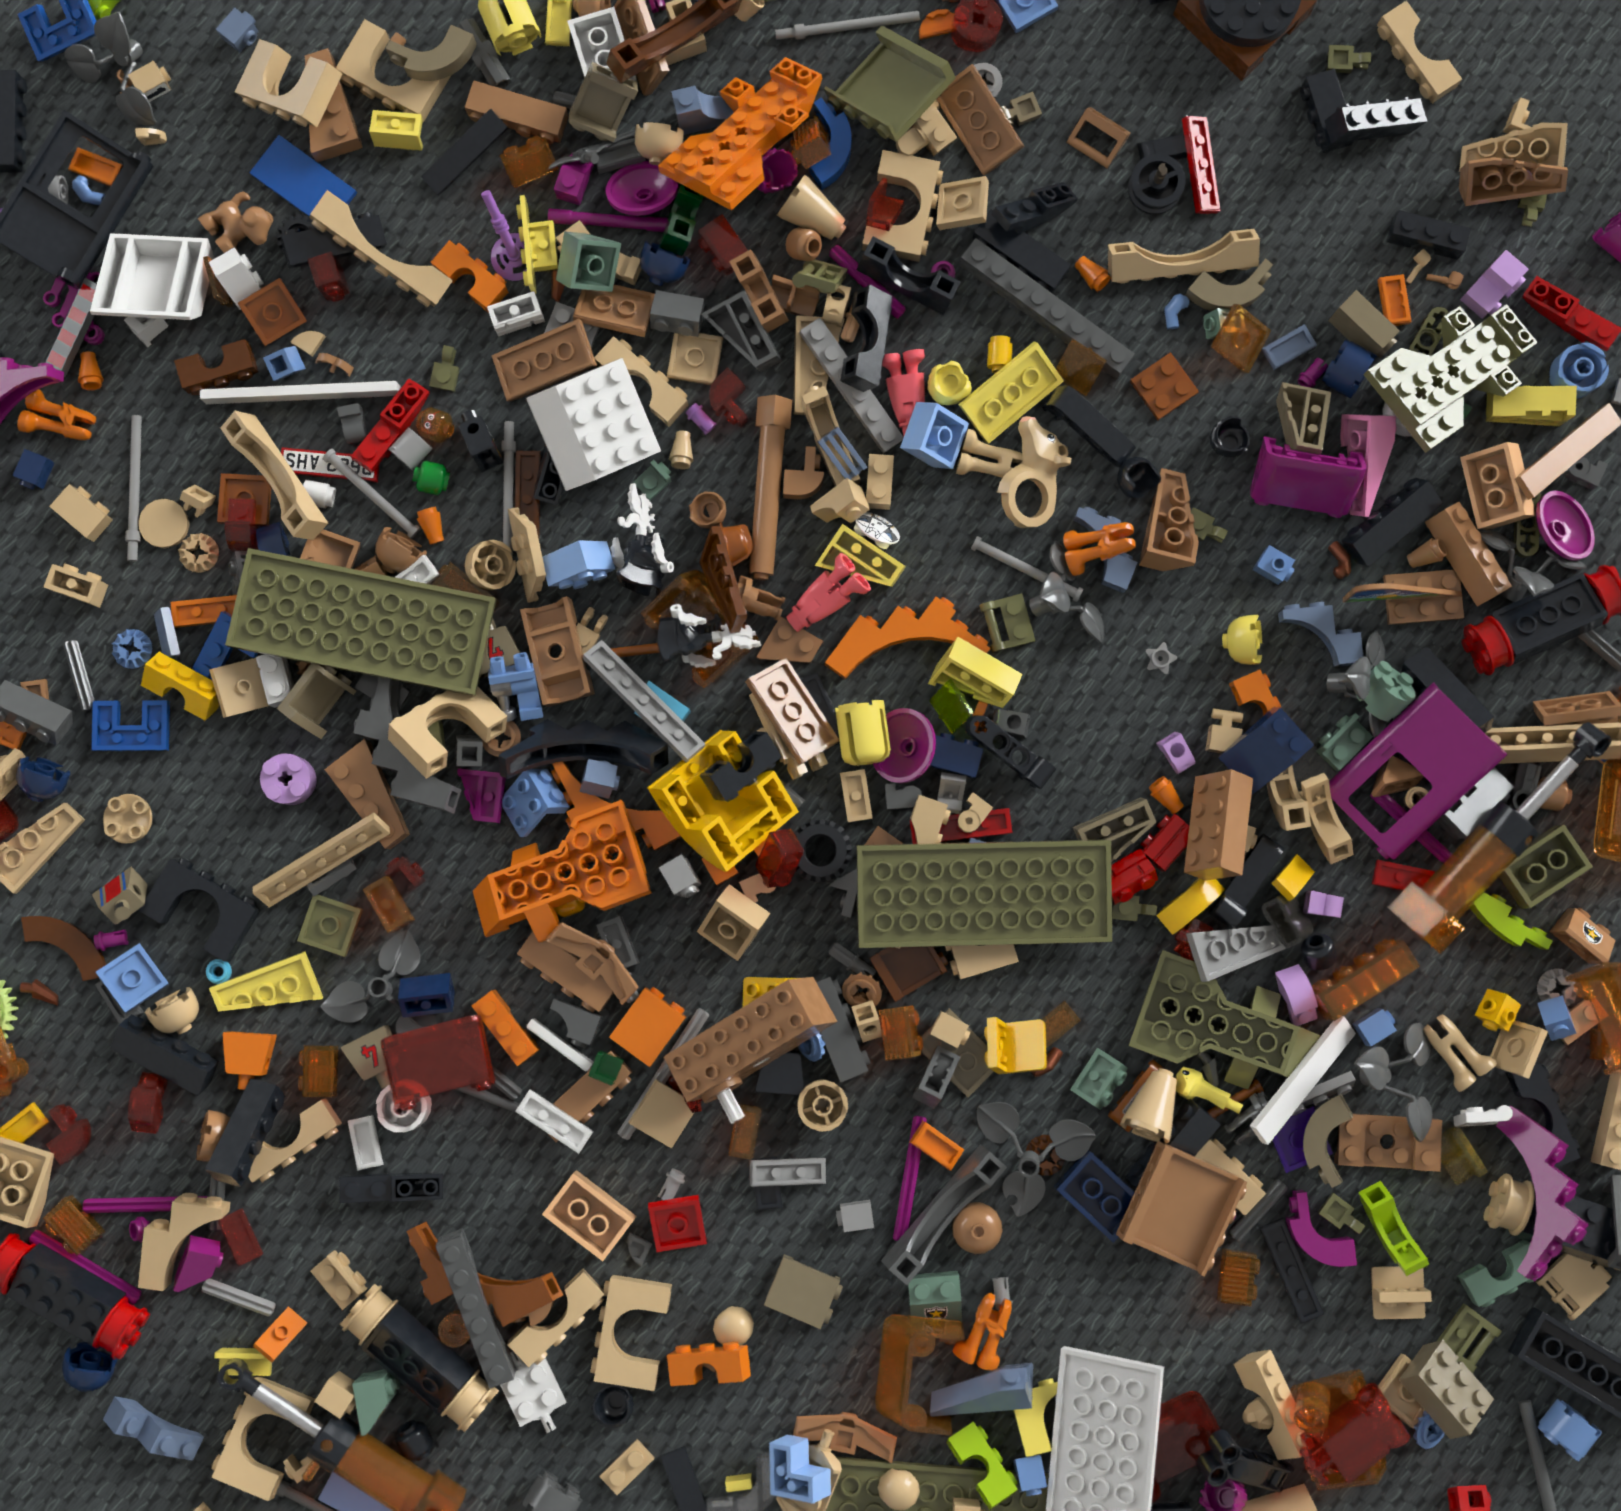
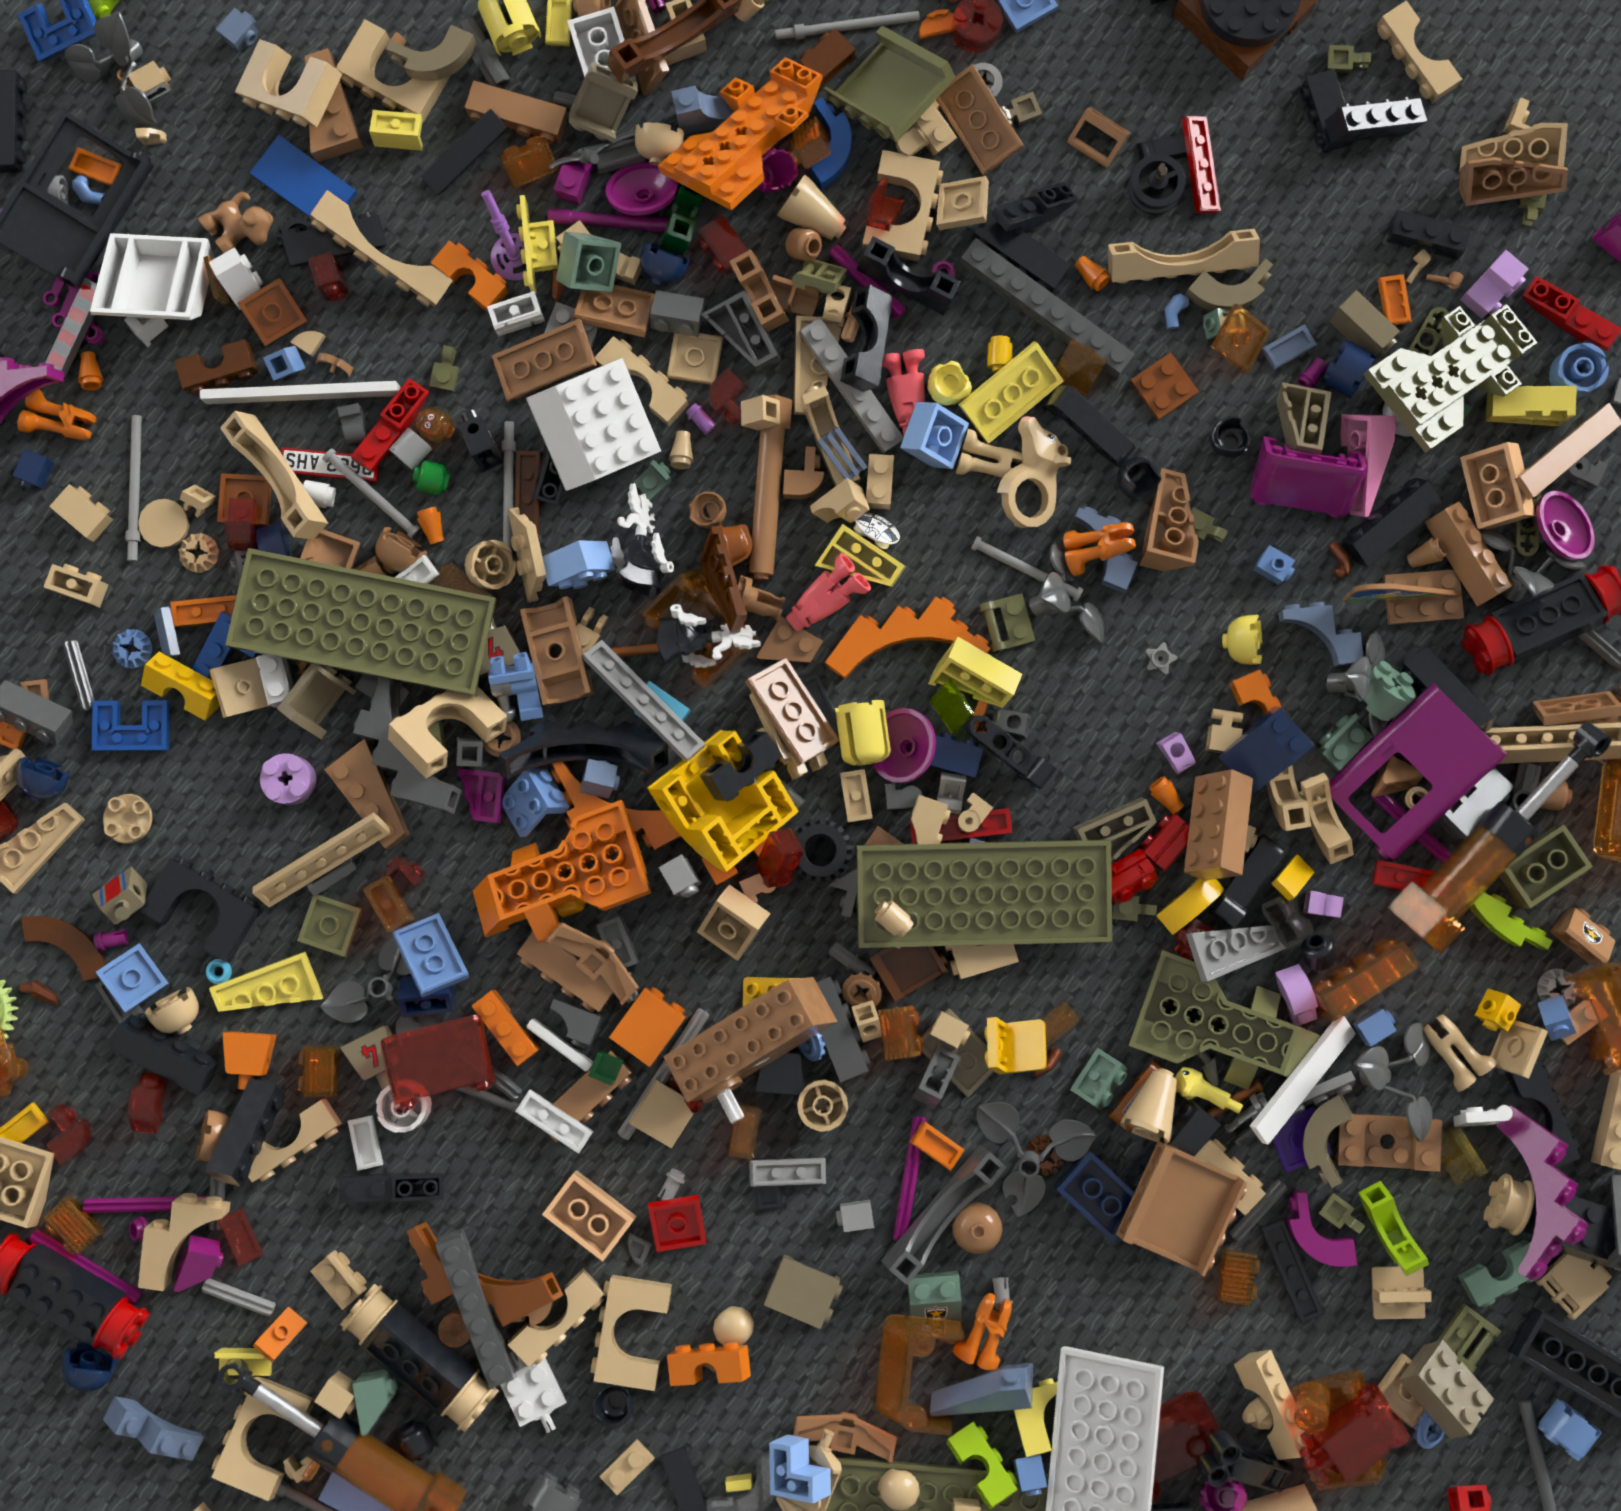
(430, 955): none -> medium blue tile
(760, 412): none -> tan brick
(829, 56): none -> reddish brown brick
(893, 918): none -> tan brick

